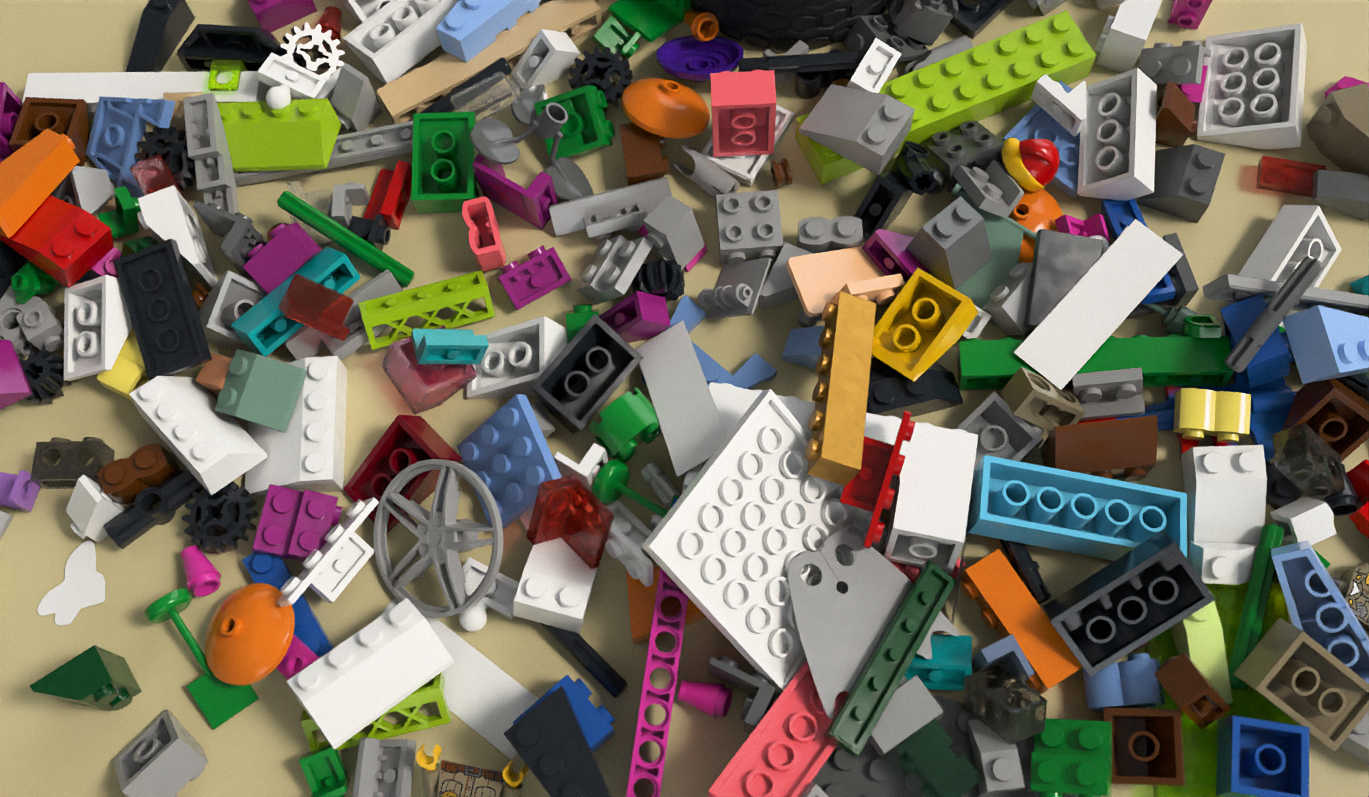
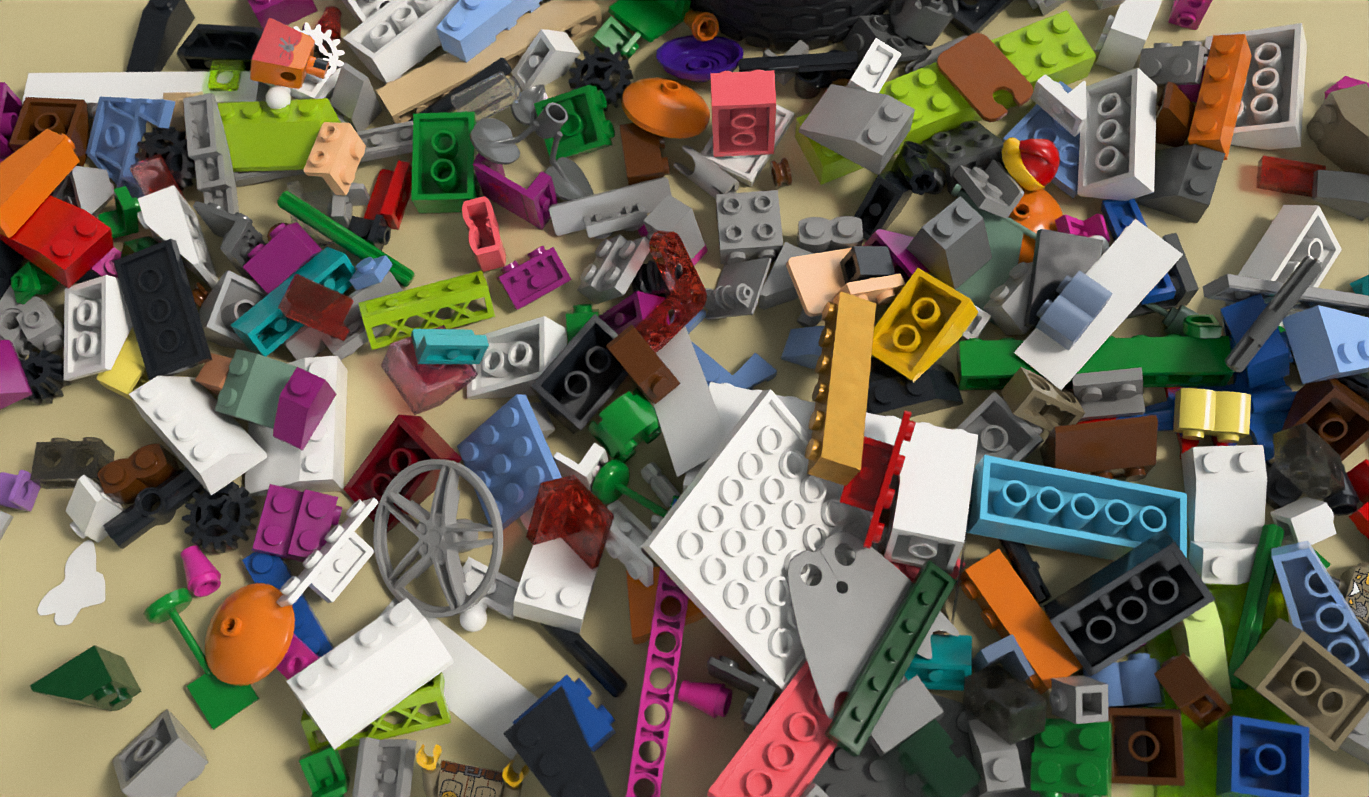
(285, 57): none -> torso
(301, 408): none -> magenta slope
(336, 156): none -> light nougat bracket
(370, 272): none -> medium blue plate
(643, 364): none -> reddish brown slope
(679, 290): none -> clear red beam
(866, 263): none -> black panel
(980, 69): none -> dark orange piece
(1073, 309): none -> sand blue brick
(1079, 699): none -> light grey brick
(1221, 93): none -> orange brick

